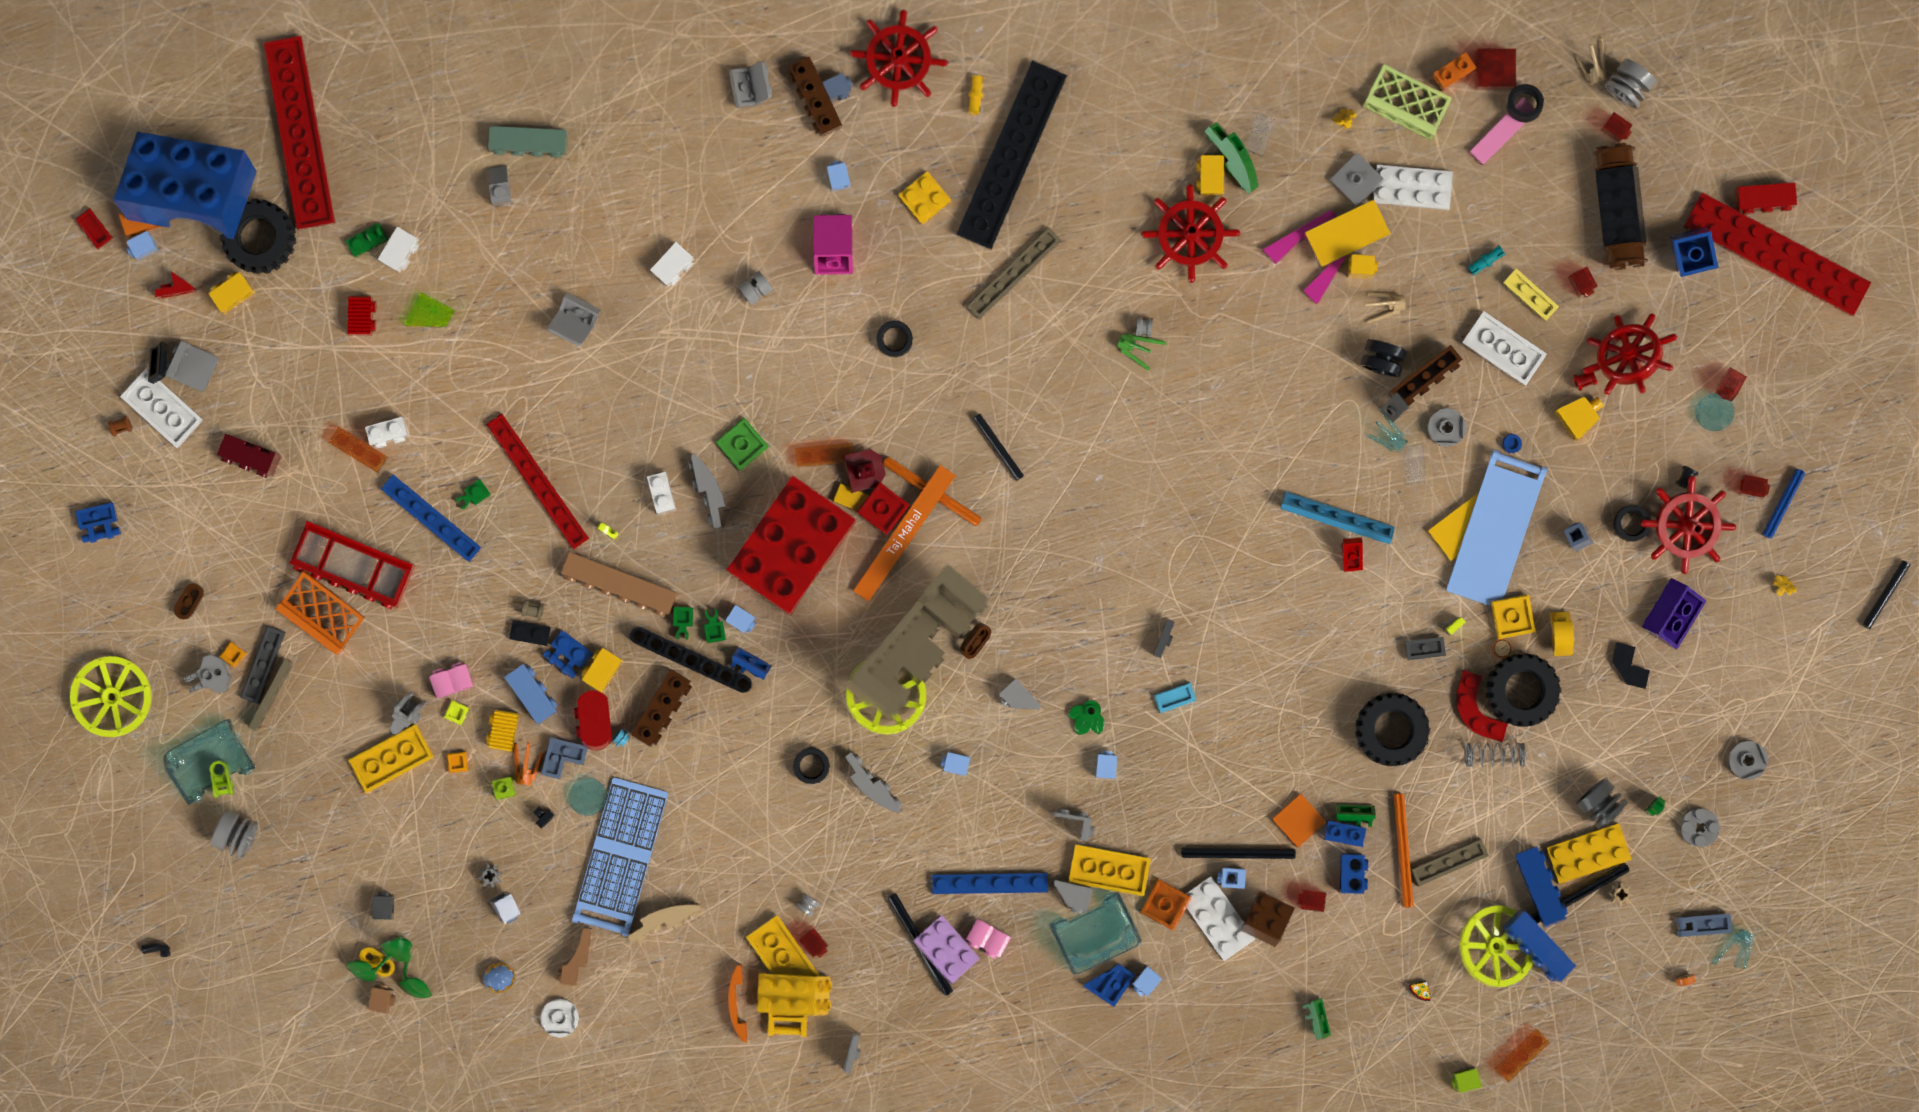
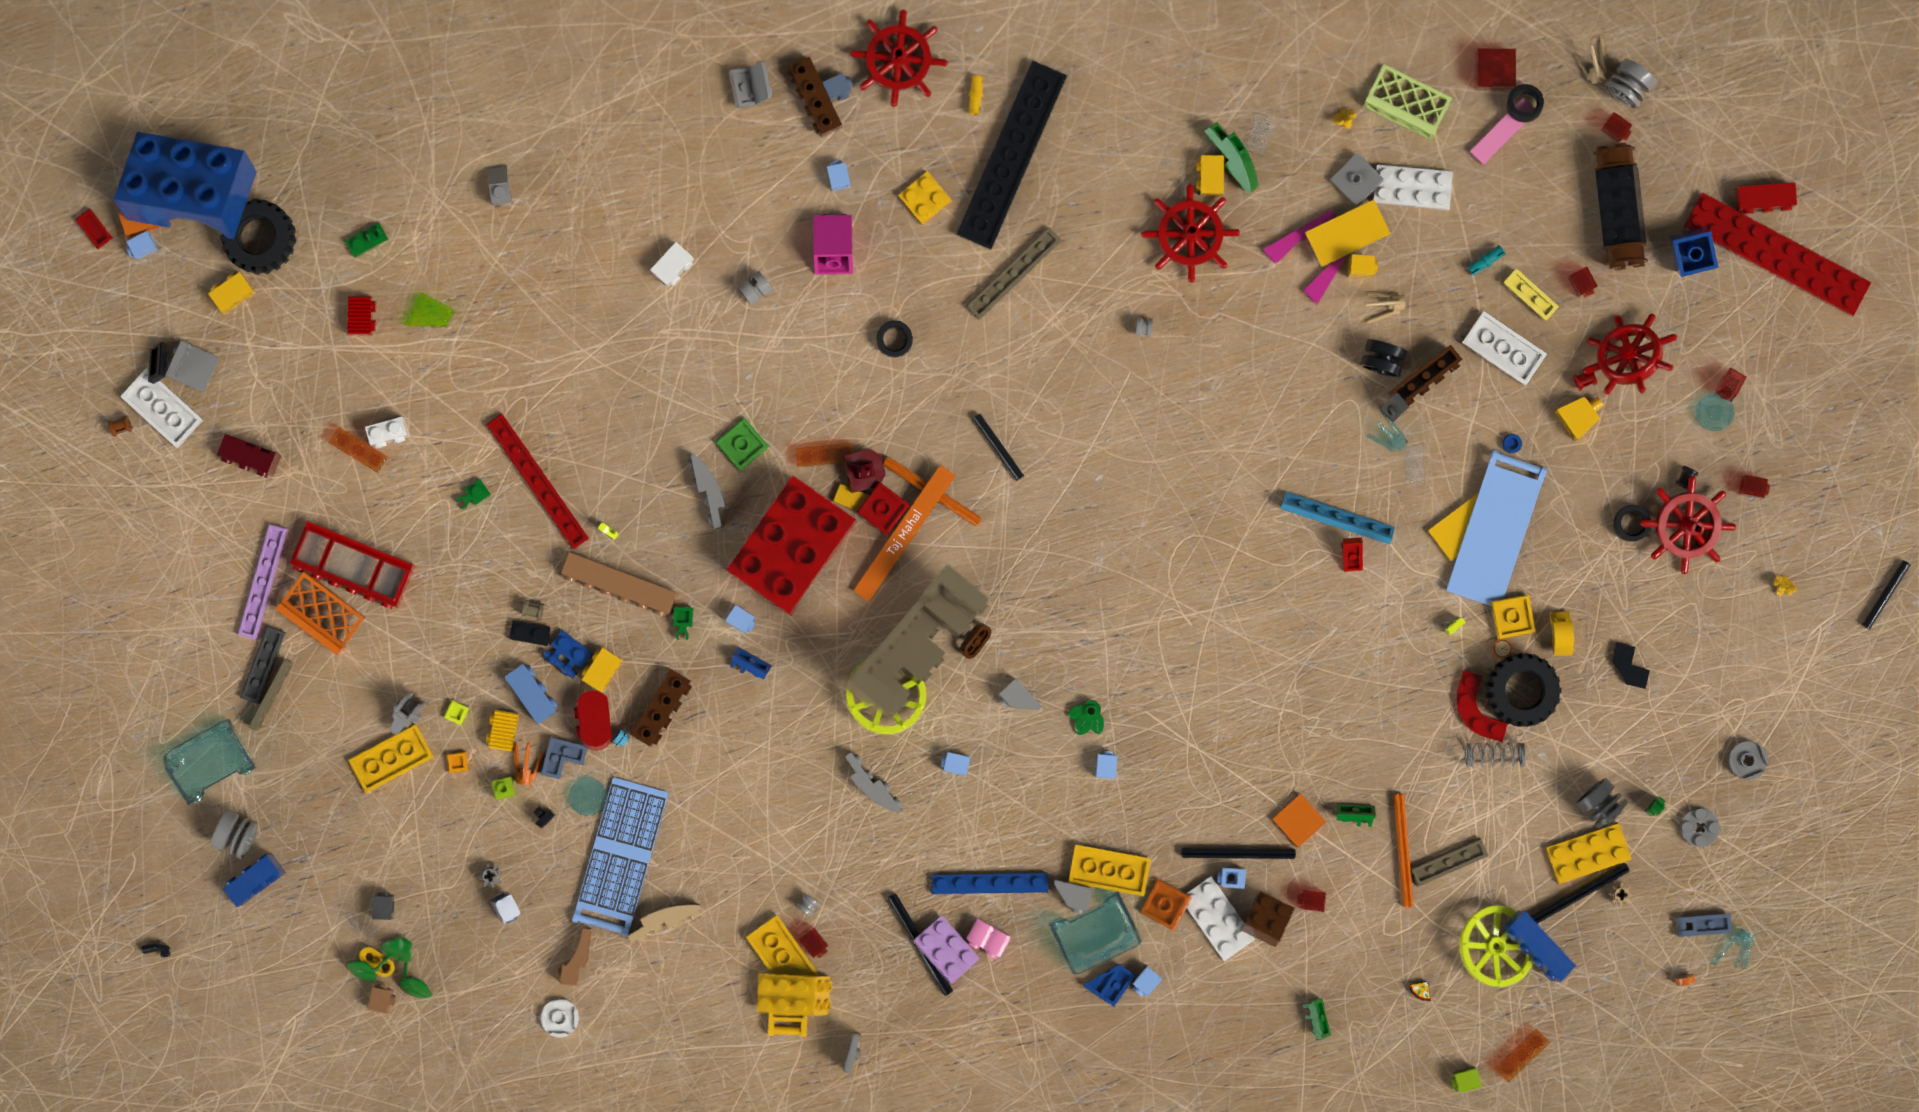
(98, 516): blue plate -> none
(105, 698): neon yellow wheel -> none
(179, 287): red slope -> none
(189, 601): reddish brown plate -> none
(209, 676): light grey hinge -> none
(221, 780): lime piece -> none
(233, 654): light orange tile -> none
(253, 879): none -> blue wedge
(262, 581): none -> lavender tile
(299, 133): red plate -> none
(399, 250): white brick -> none
(431, 518): blue plate -> none
(451, 680): bright pink brick -> none
(499, 977): medium blue hair -> none
(528, 140): sand green brick -> none
(574, 320): light grey bracket -> none
(661, 493): white brick -> none
(684, 653): black beam -> none
(714, 630): green plate -> none
(740, 1028): orange slope -> none
(811, 751): black tyre -> none
(1087, 829): light grey bracket -> none
(1128, 343): bright green plant -> none
(1165, 638): dark grey plate -> none
(1175, 697): medium azure tile -> none
(1344, 833): blue brick -> none
(1347, 874): blue brick -> none
(1418, 729): black tyre -> none
(1425, 648): dark grey plate -> none
(1438, 434): light grey plate -> none
(1454, 72): orange brick -> none
(1540, 887): blue brick -> none
(1578, 536): sand blue brick -> none
(1674, 613): dark purple slope -> none
(1783, 503): blue axle -> none

